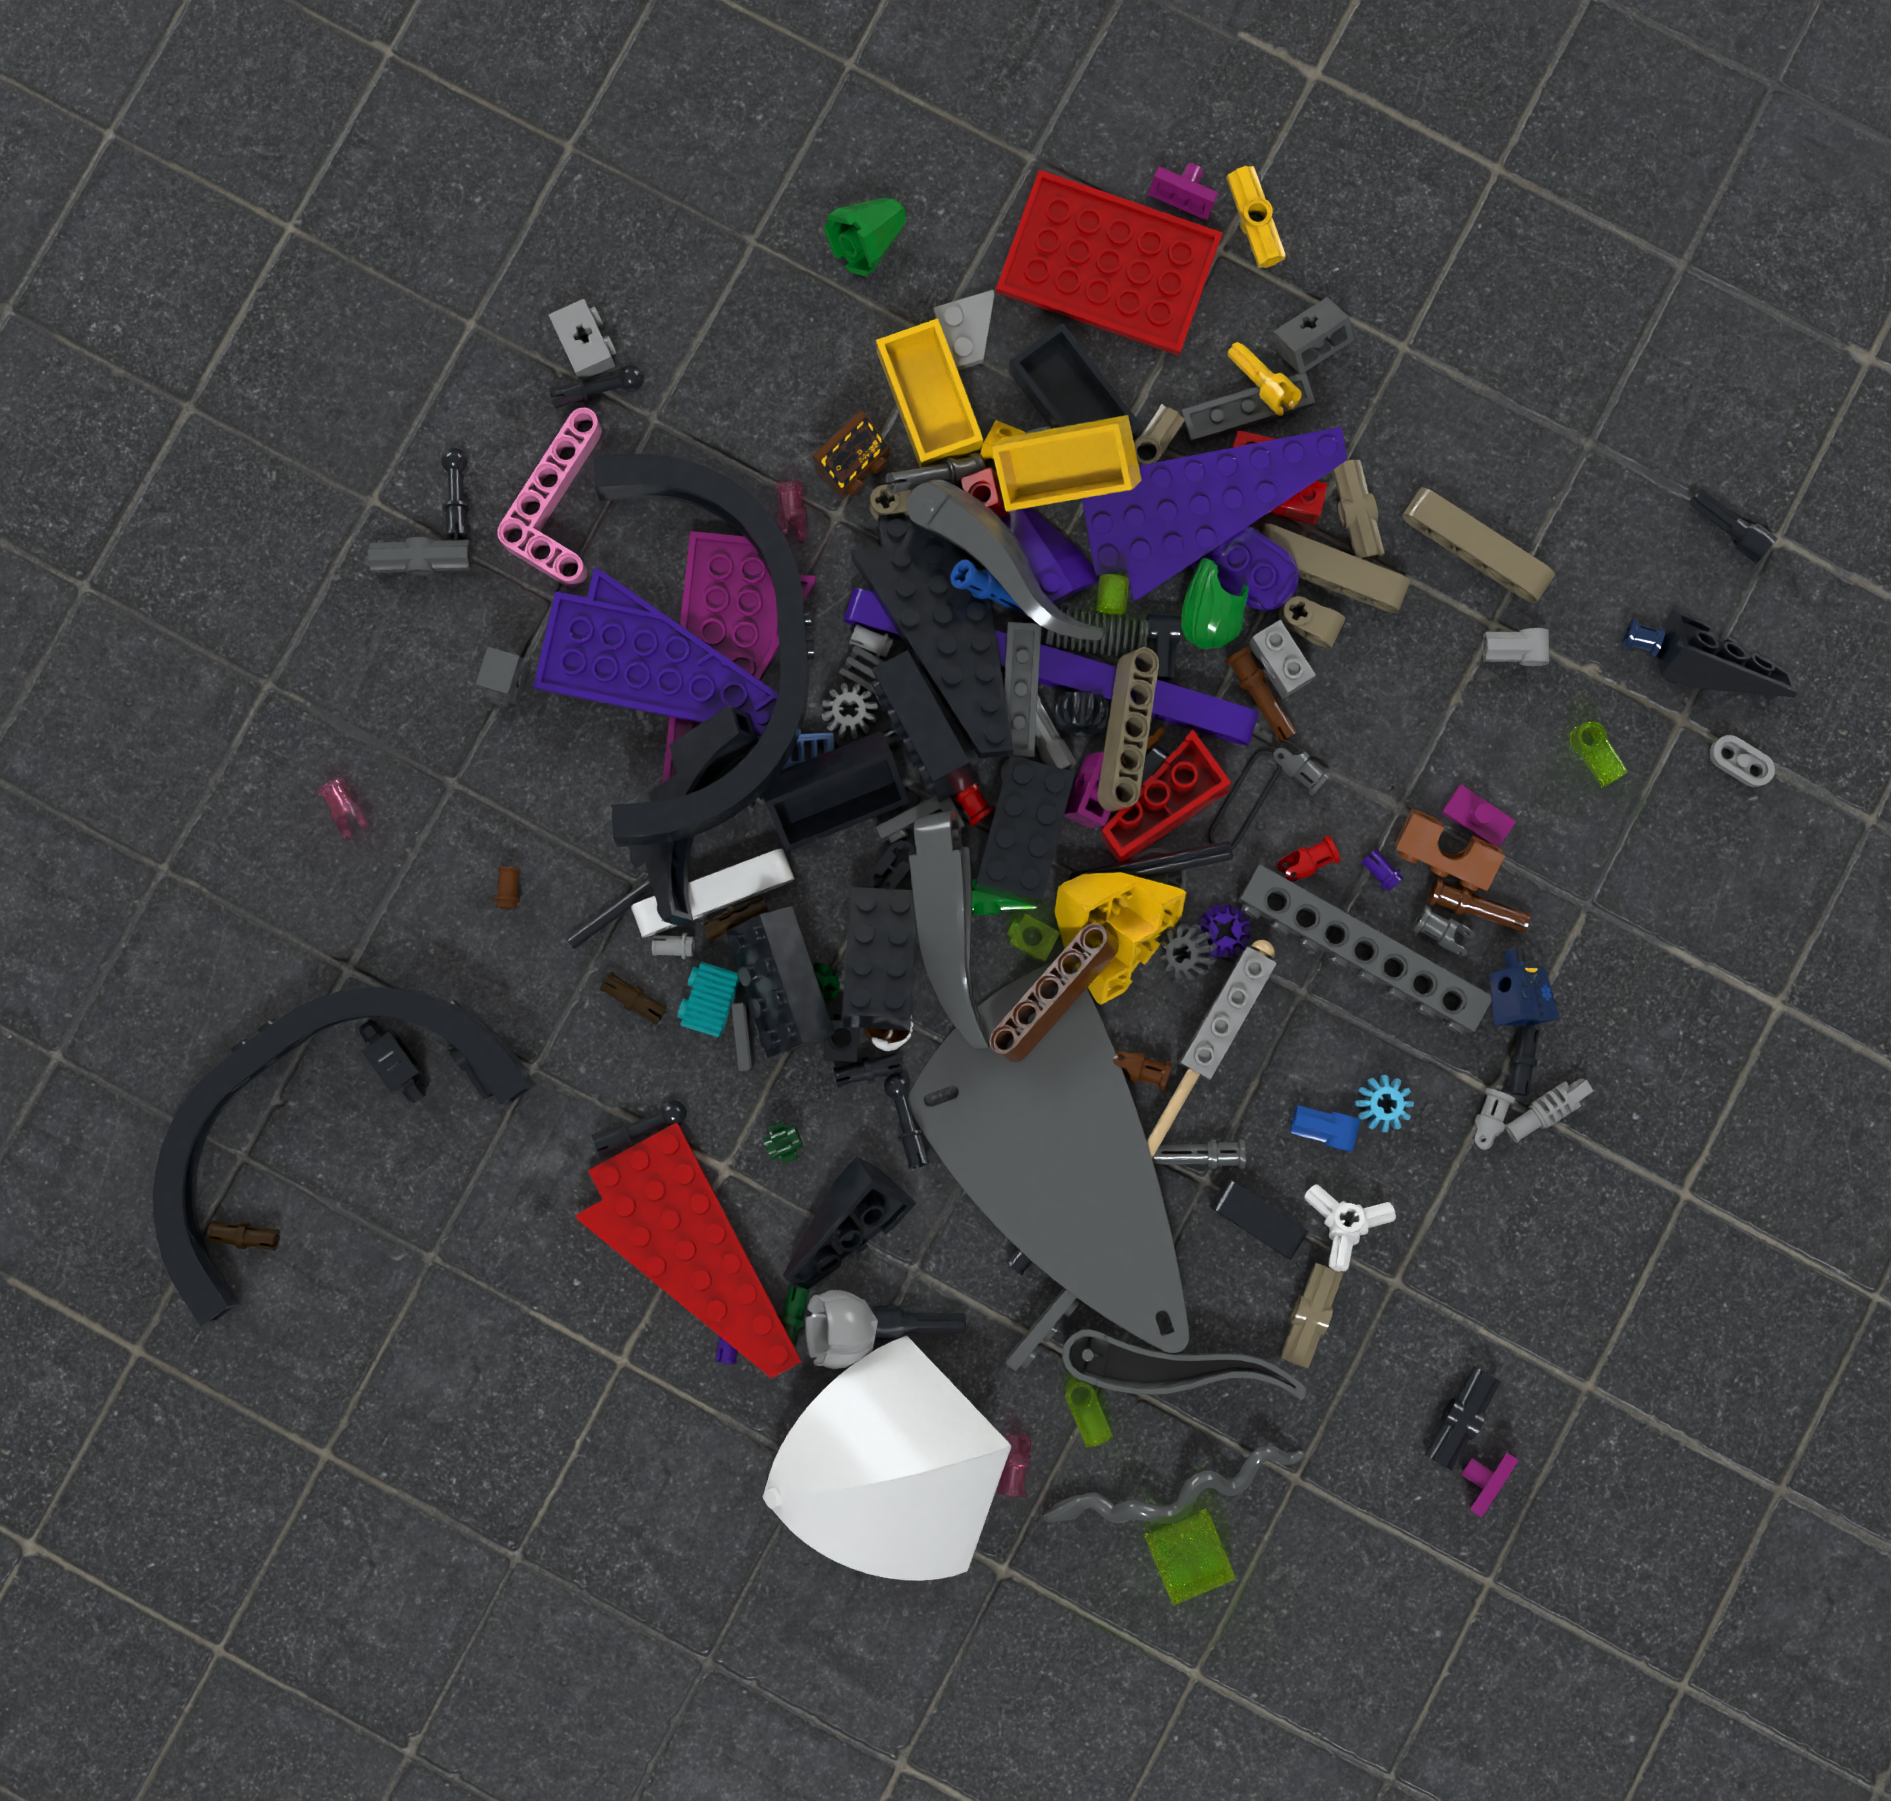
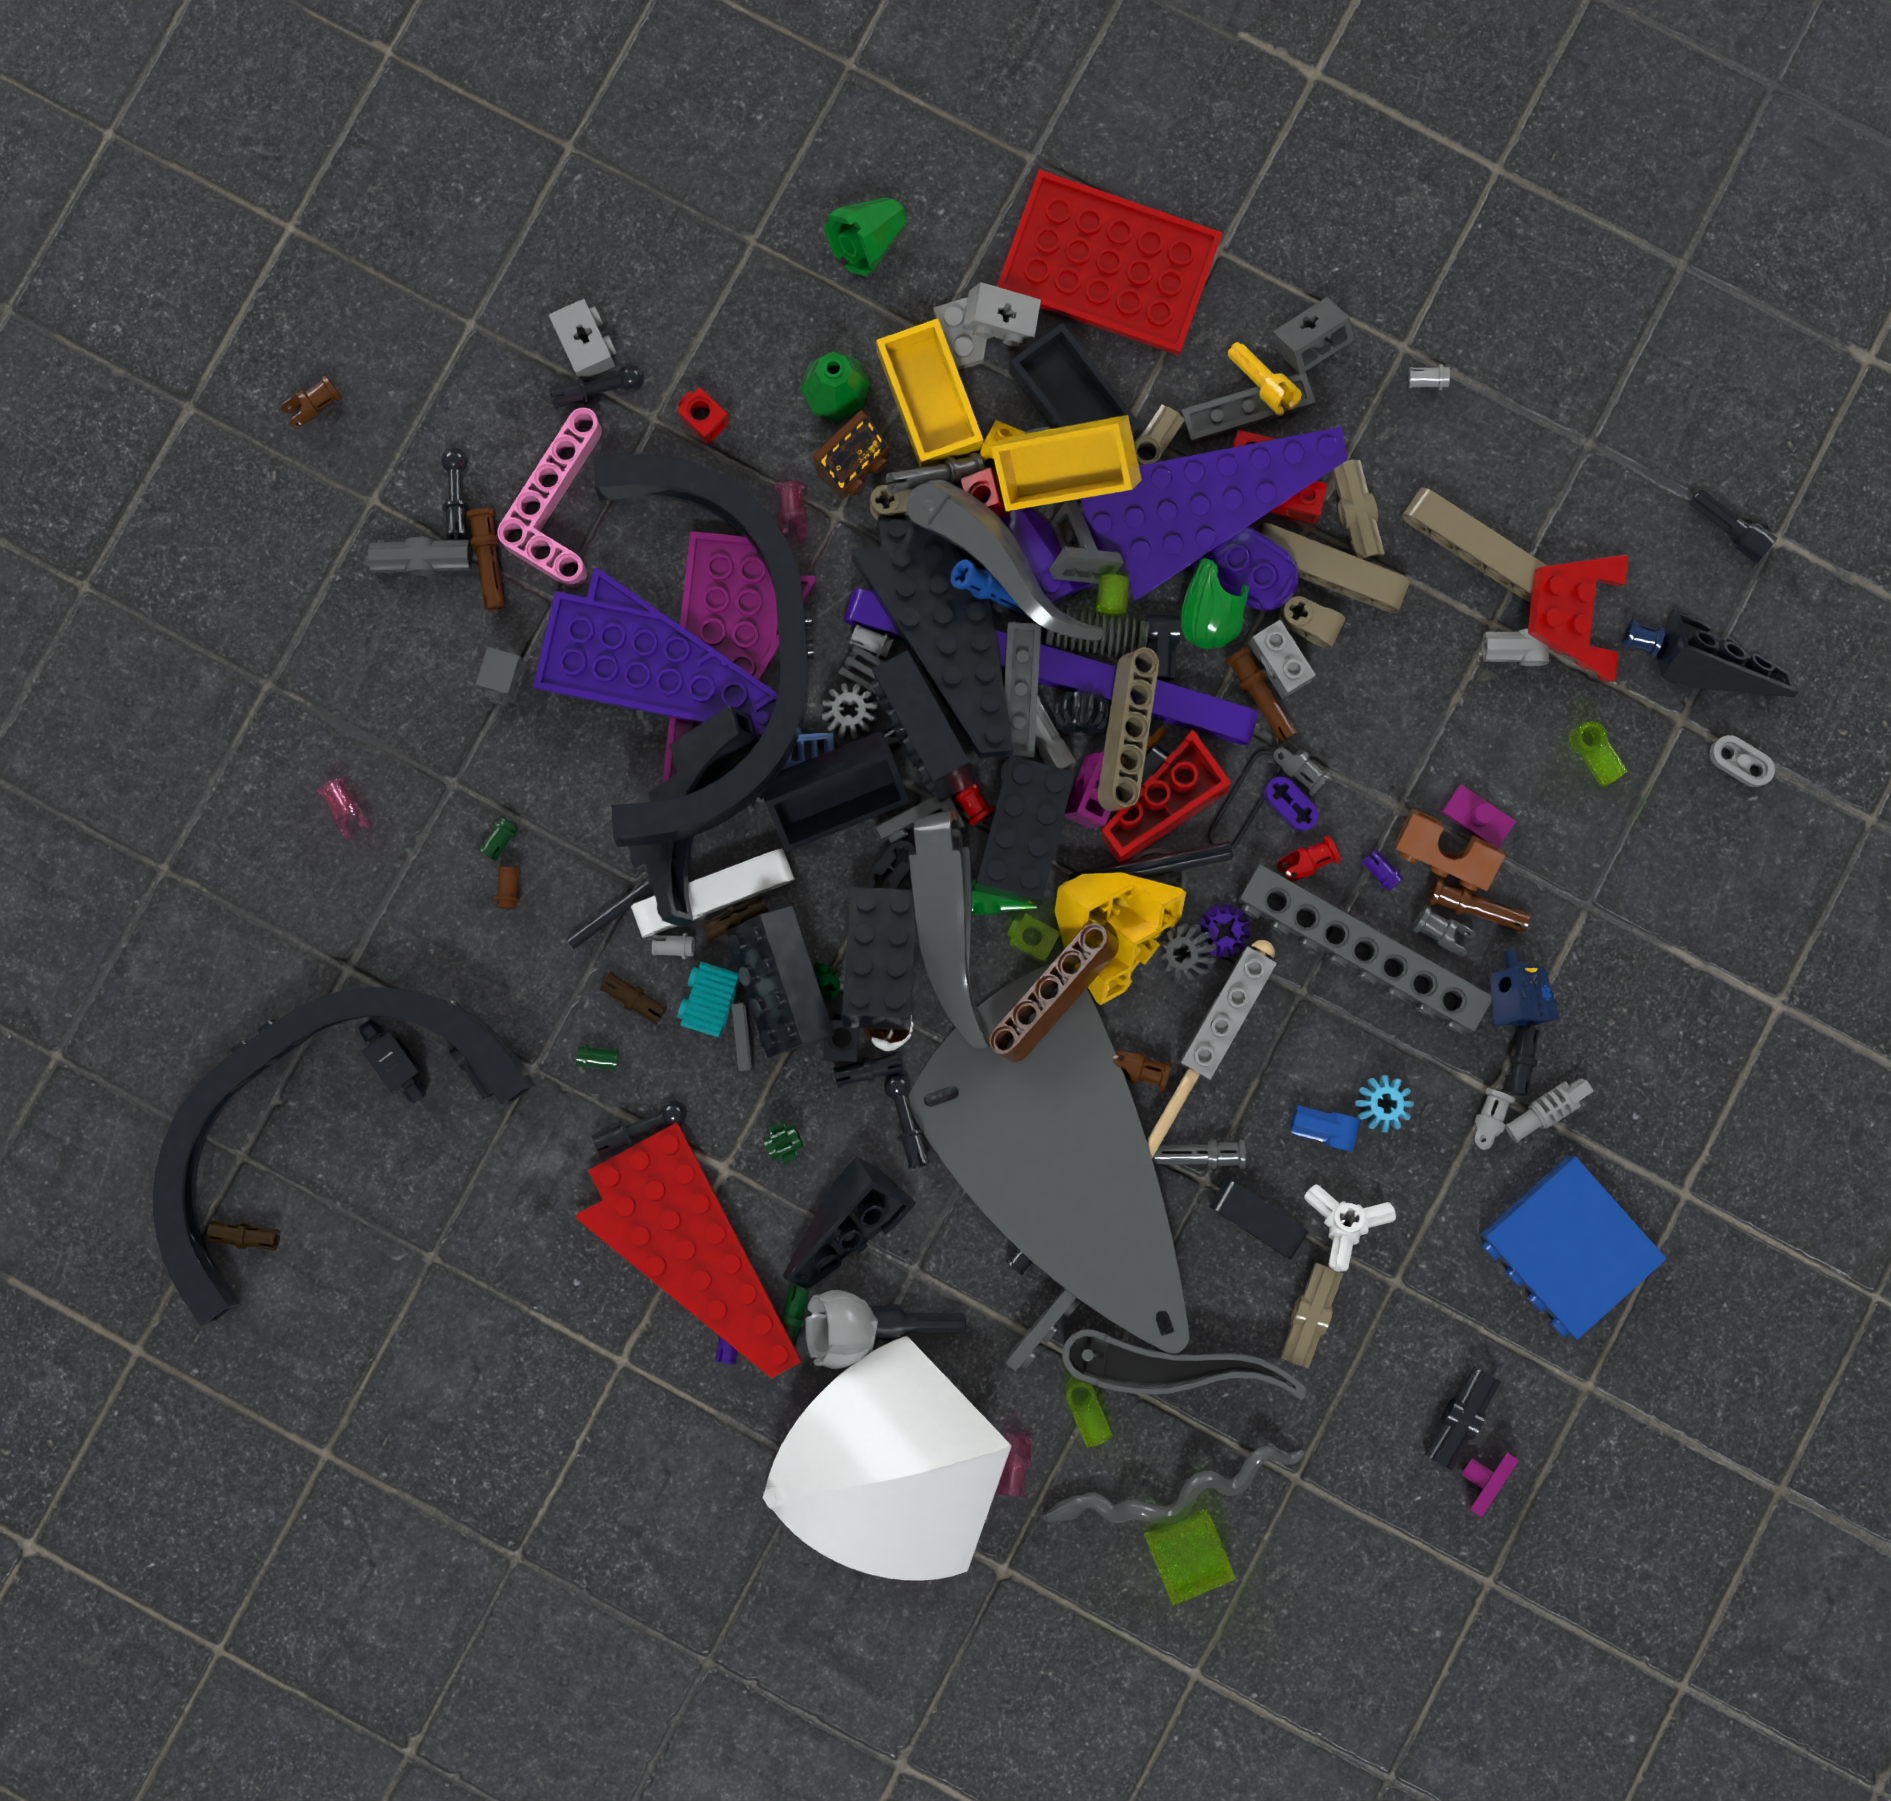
(311, 401): none -> reddish brown piece
(485, 544): none -> reddish brown pin
(498, 838): none -> dark green pin
(597, 1058): none -> dark green pin
(708, 428): none -> red brick
(835, 386): none -> green cone
(1015, 308): none -> light grey brick
(1079, 555): none -> dark grey bracket
(1184, 190): magenta tile -> none
(1250, 199): yellow piece -> none
(1285, 809): none -> dark purple beam
(1429, 377): none -> light grey pin
(1564, 610): none -> red wing
(1571, 1248): none -> blue brick

